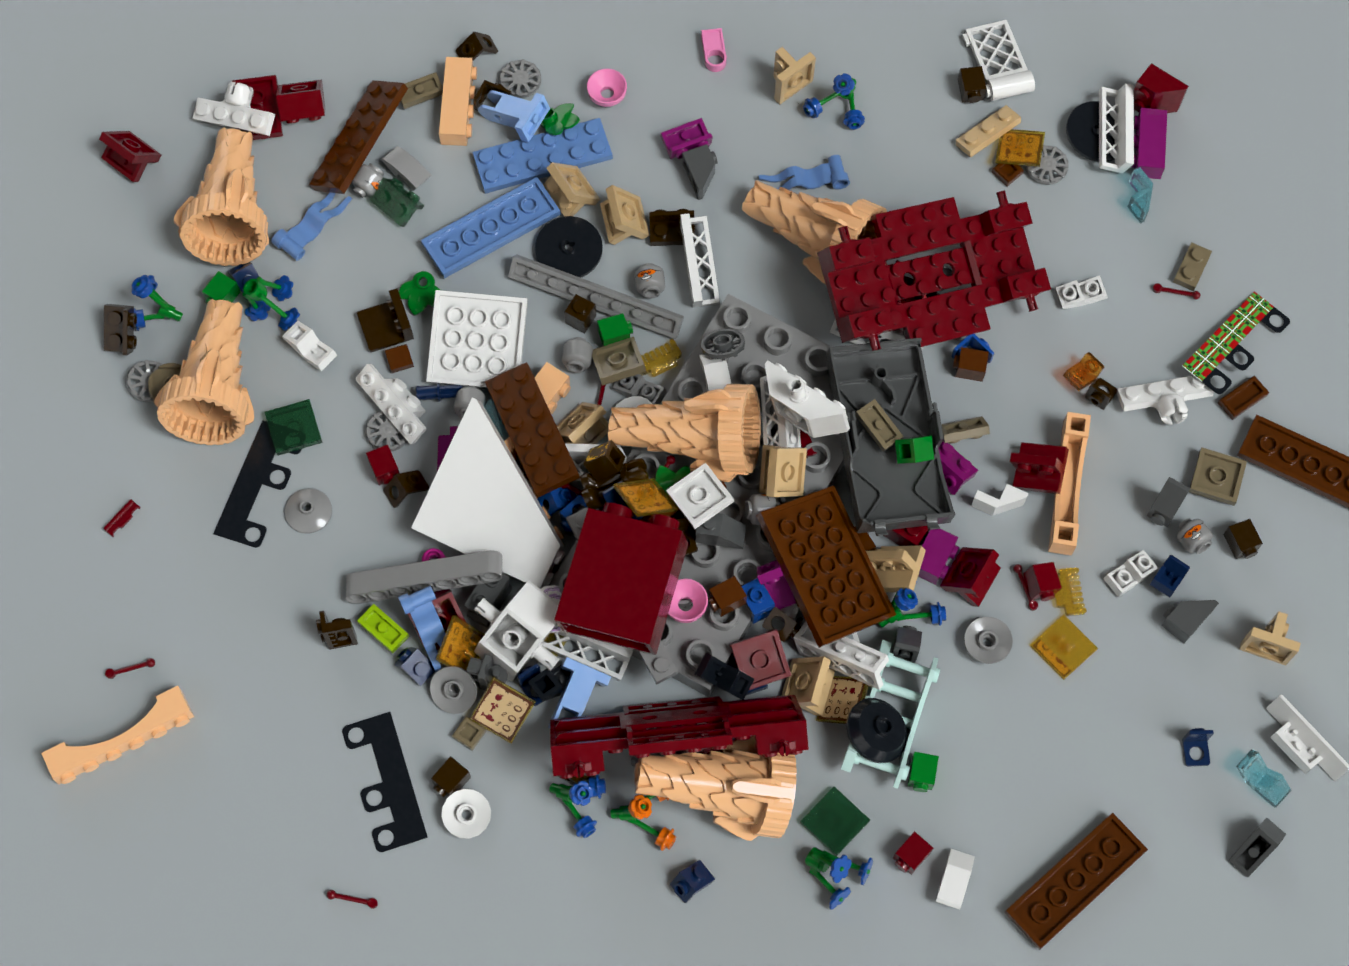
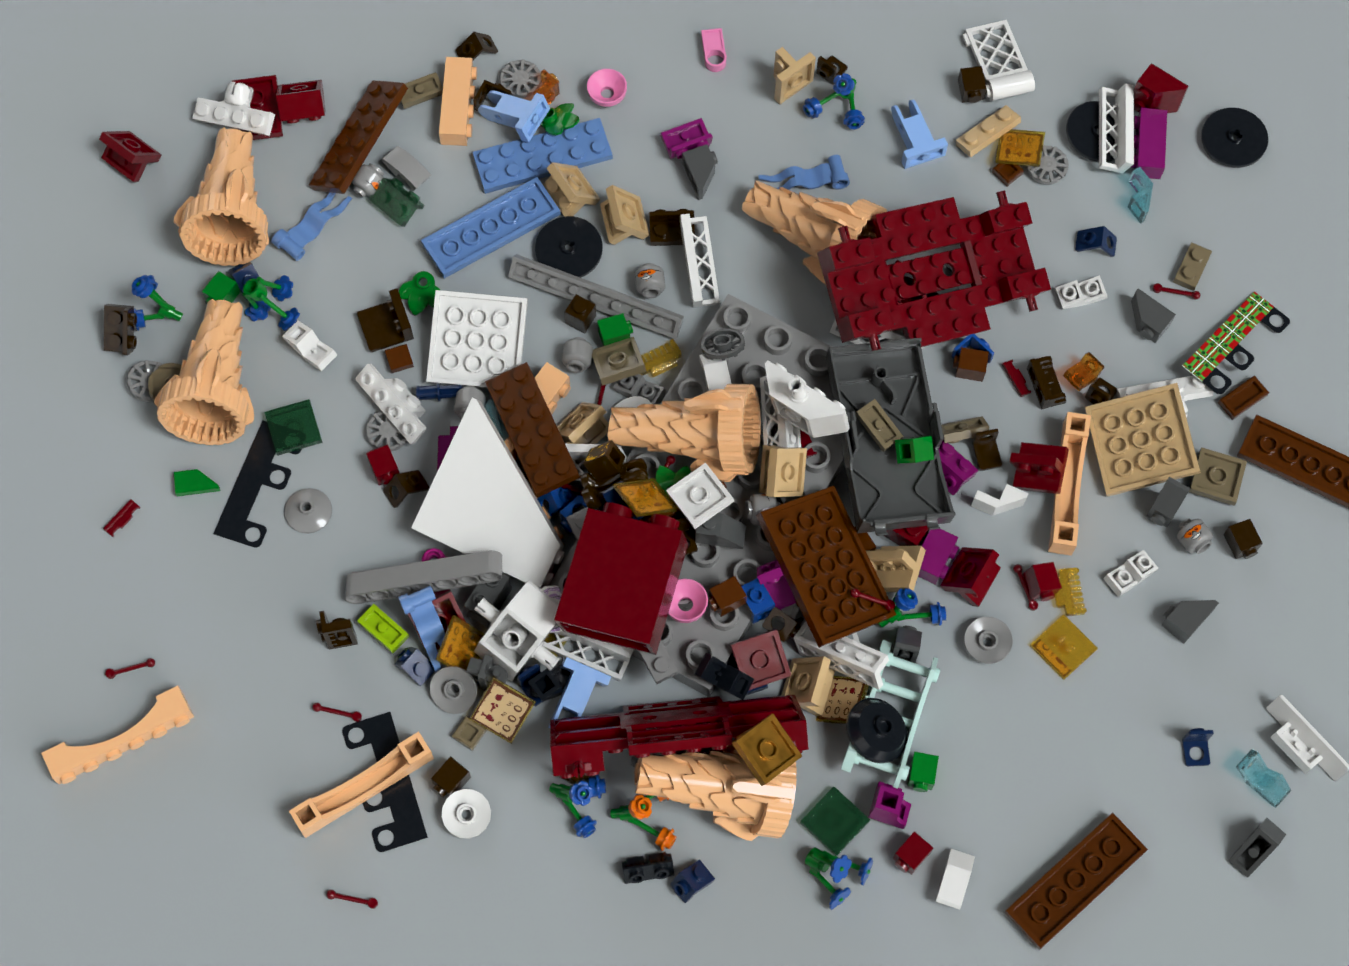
(193, 482): none -> green tile
(329, 806): none -> light nougat arch
(356, 716): none -> dark red hinge
(550, 86): none -> clear orange bracket
(659, 867): none -> black hinge
(766, 749): none -> pearl gold bracket
(829, 71): none -> dark brown bracket
(888, 604): none -> dark red hinge
(889, 806): none -> magenta brick
(917, 137): none -> light blue piece
(987, 450): none -> dark brown bracket
(1016, 378): none -> dark red piece
(1045, 382): none -> dark brown hinge
(1096, 238): none -> dark blue bracket
(1142, 439): none -> tan plate
(1150, 316): none -> dark grey slope
(1170, 575): dark blue bracket -> none
(1250, 141): none -> black piece
(1271, 642): tan bracket -> none

